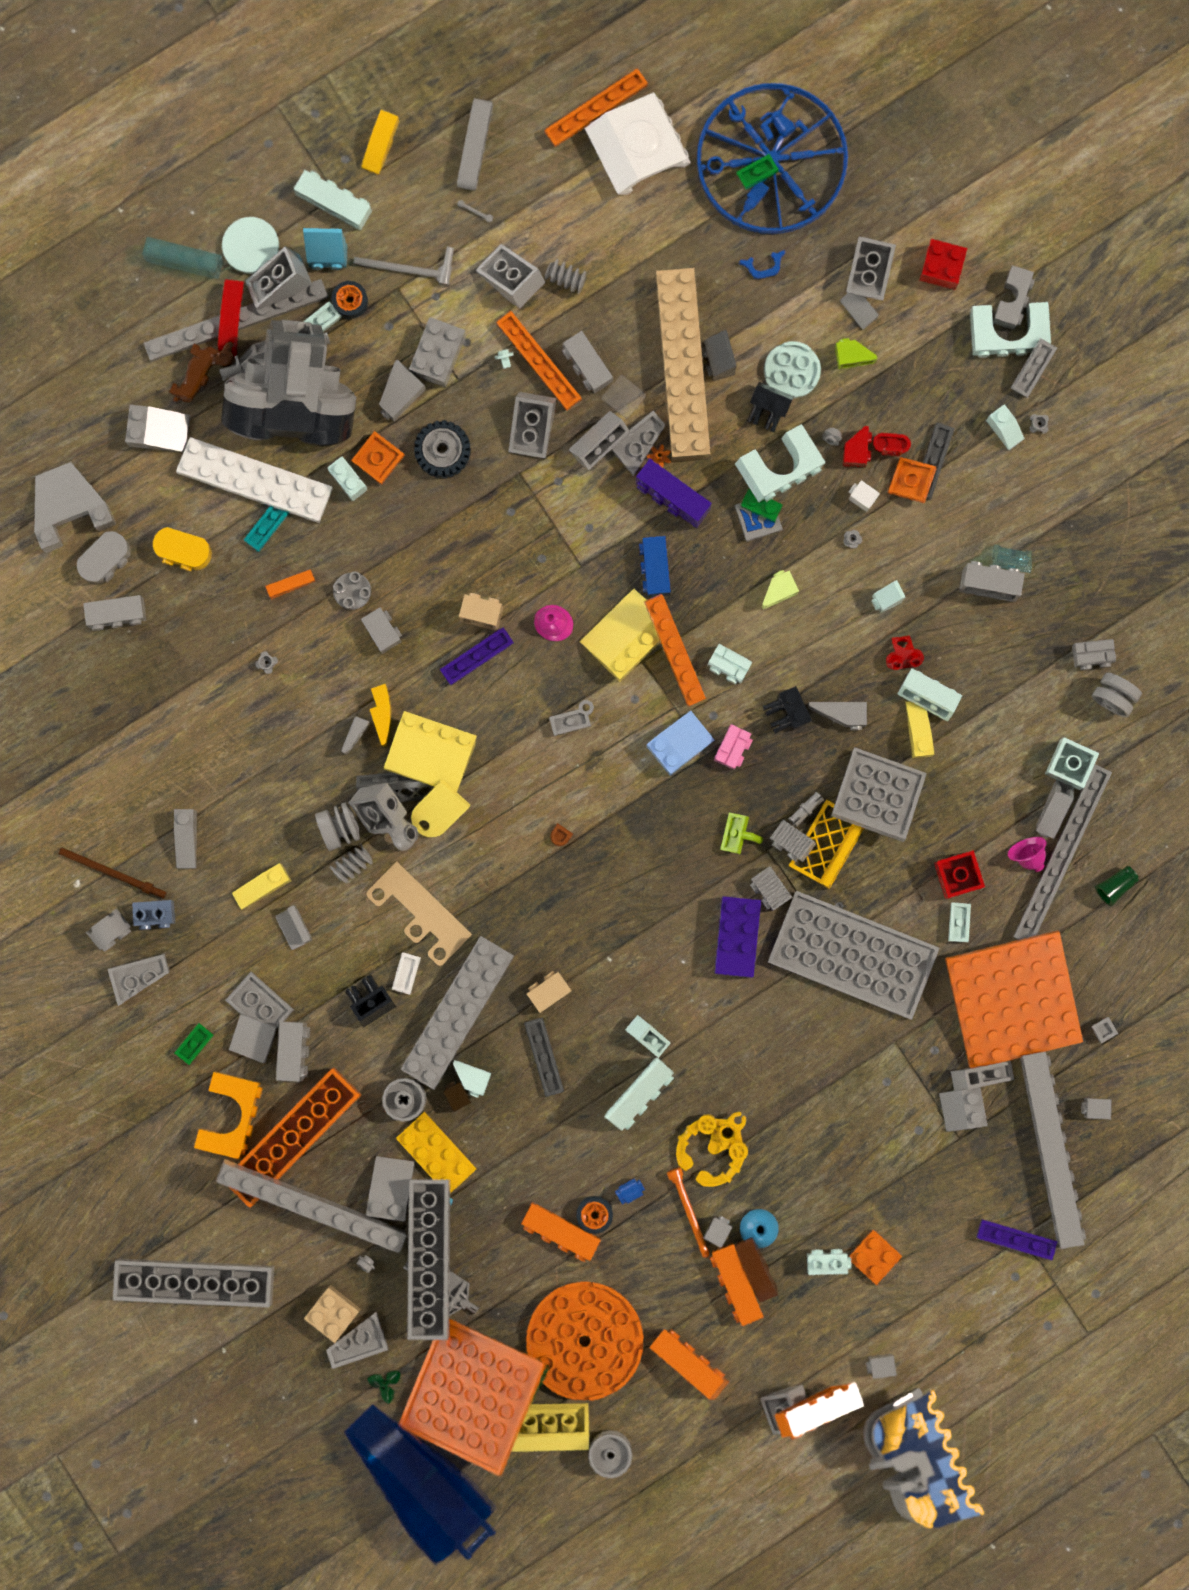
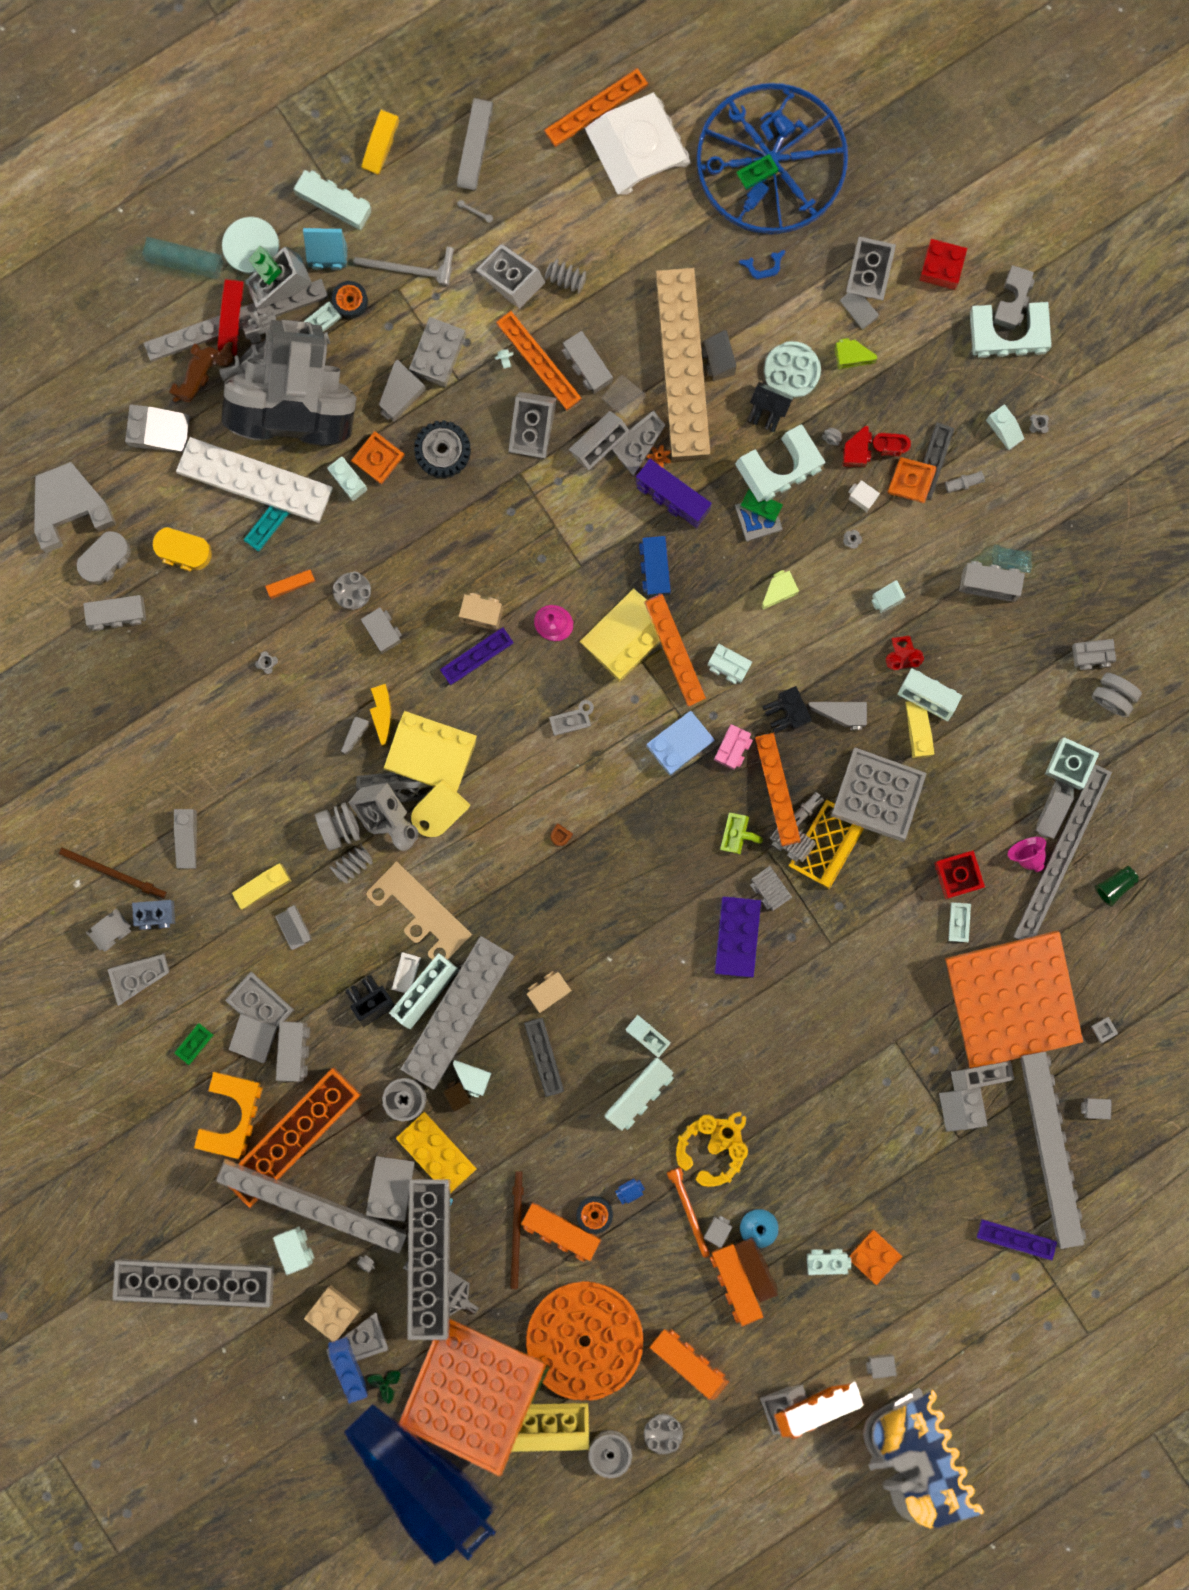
(257, 326): none -> light grey hips
(265, 265): none -> plate
(293, 1250): none -> light aqua brick
(347, 1370): none -> blue brick
(424, 991): none -> light aqua brick
(517, 1191): none -> reddish brown bar
(663, 1434): none -> light grey dish
(777, 789): none -> orange plate
(853, 955): light grey plate -> none
(965, 482): none -> light grey pin
(1033, 367): light grey tile -> none

